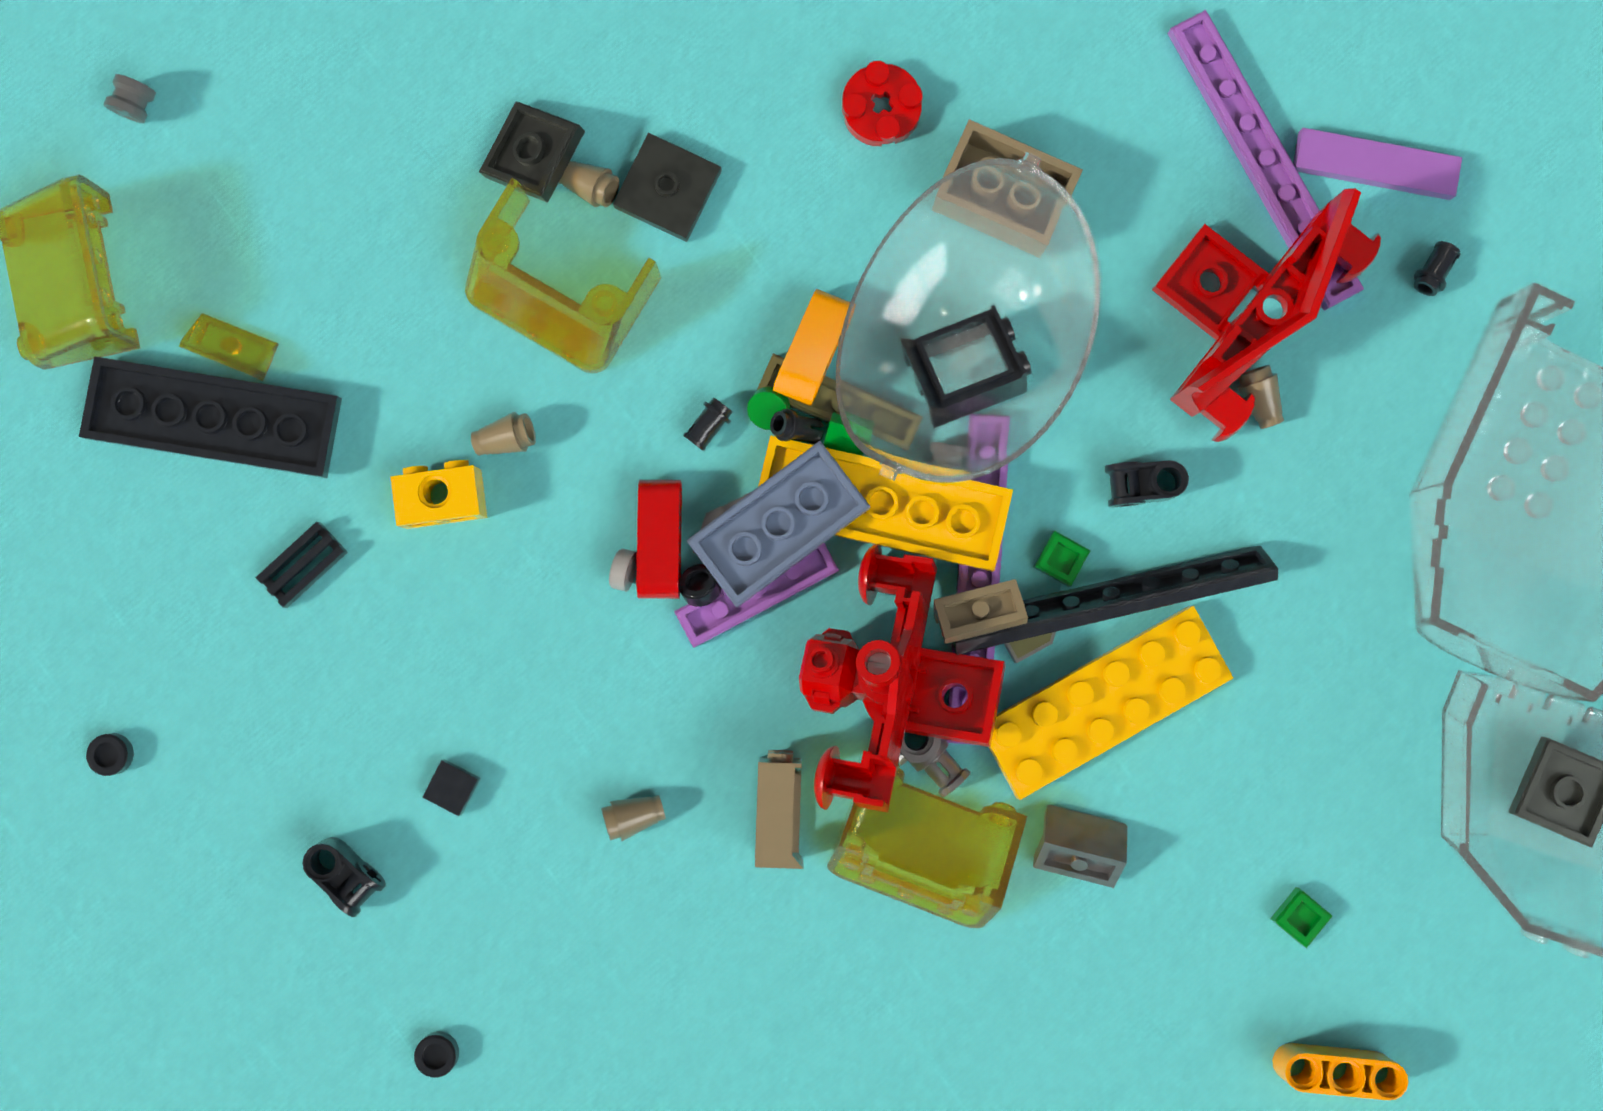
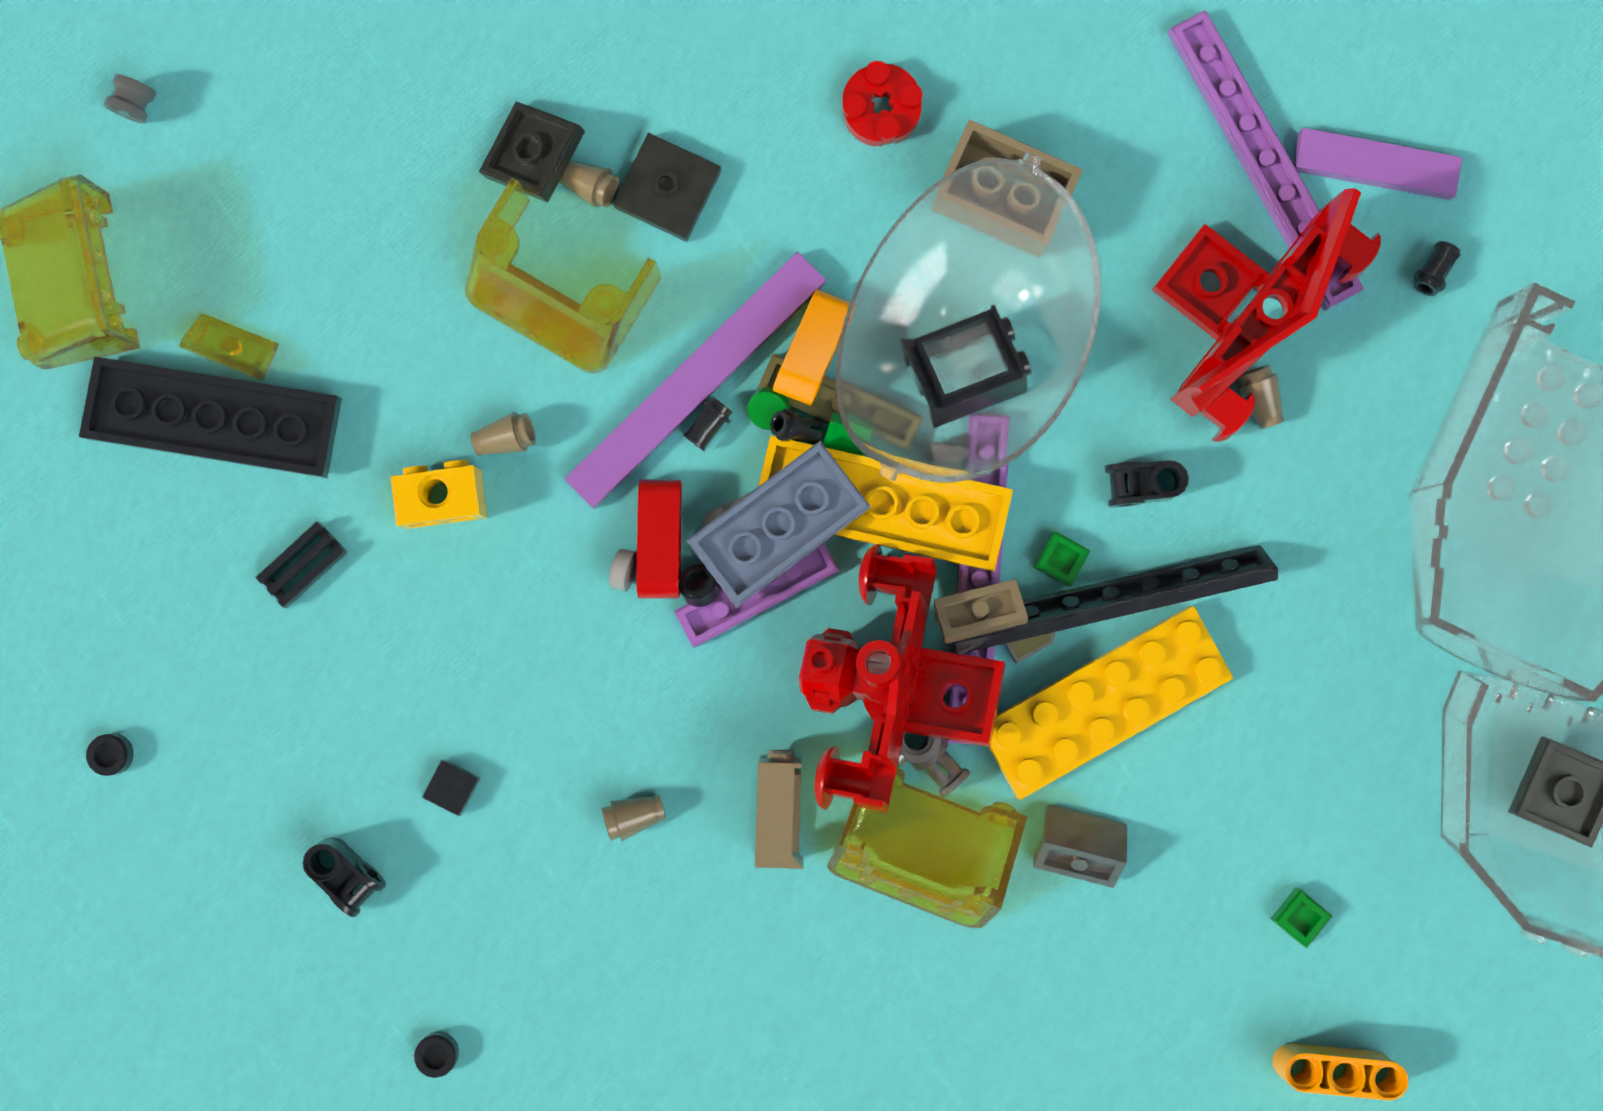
(695, 380): none -> medium lavender tile

